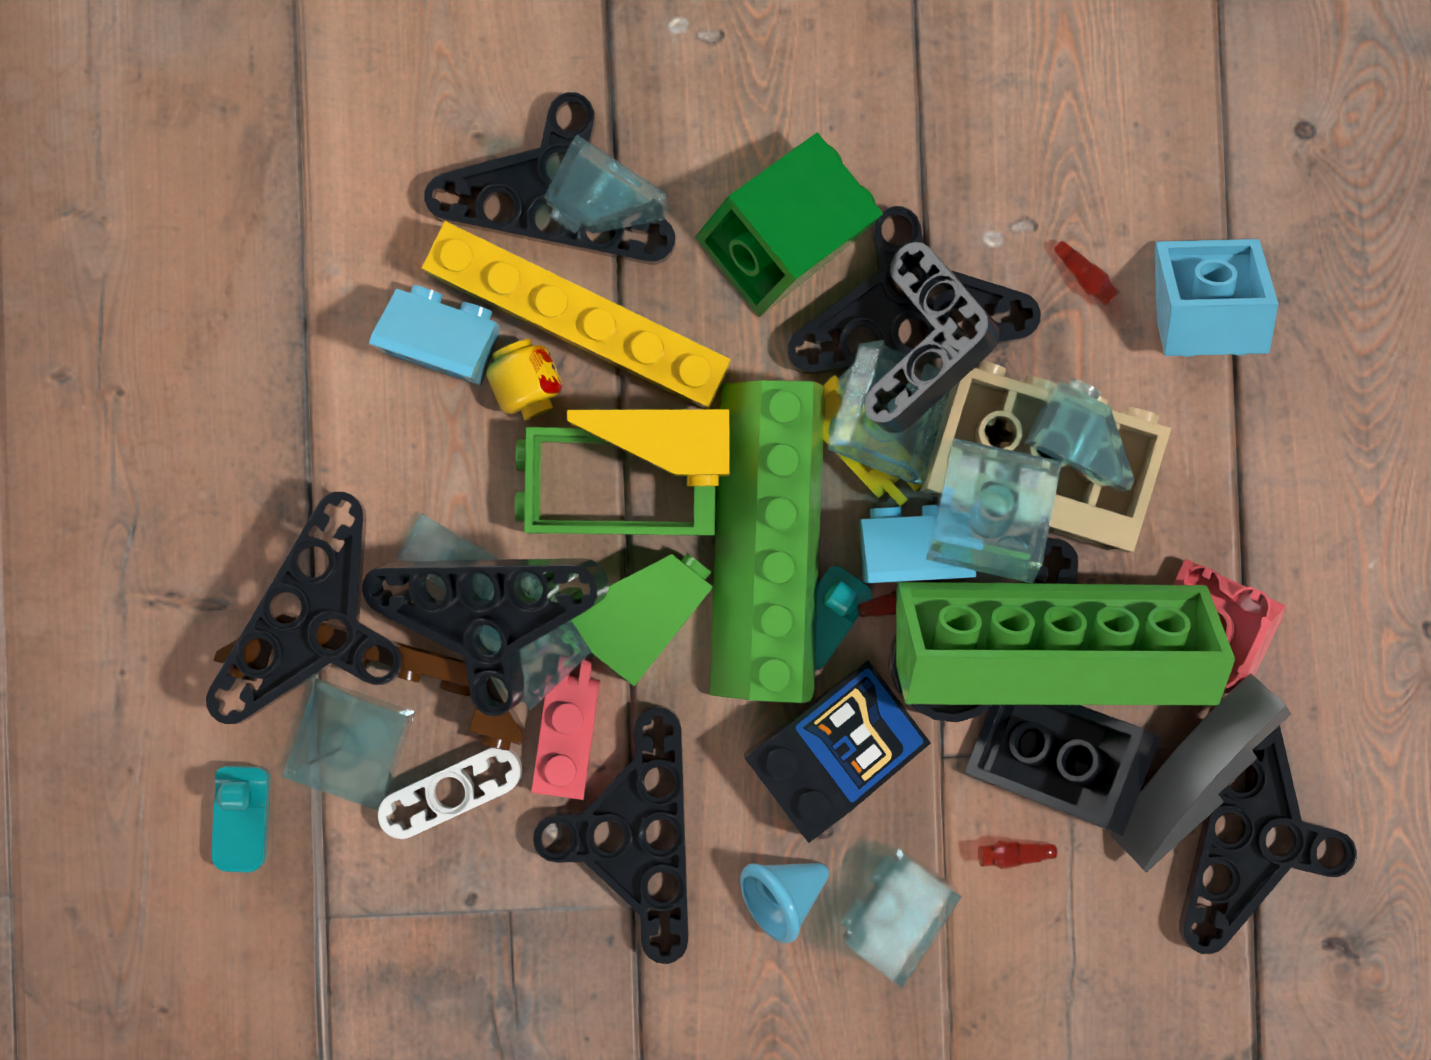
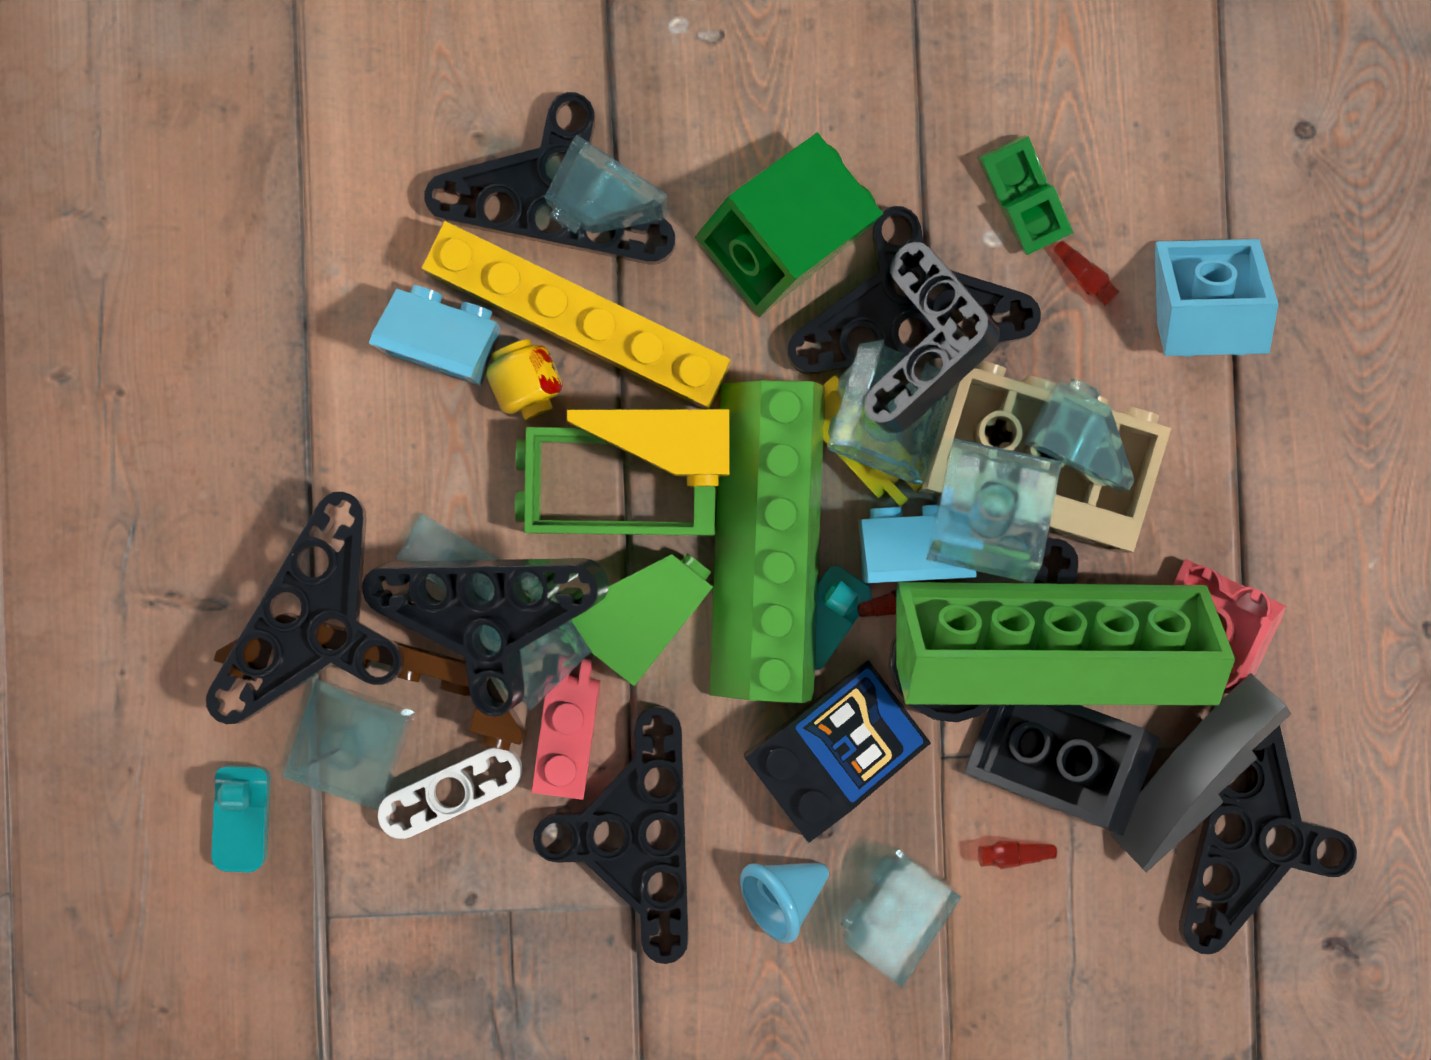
(1025, 195): none -> green slope

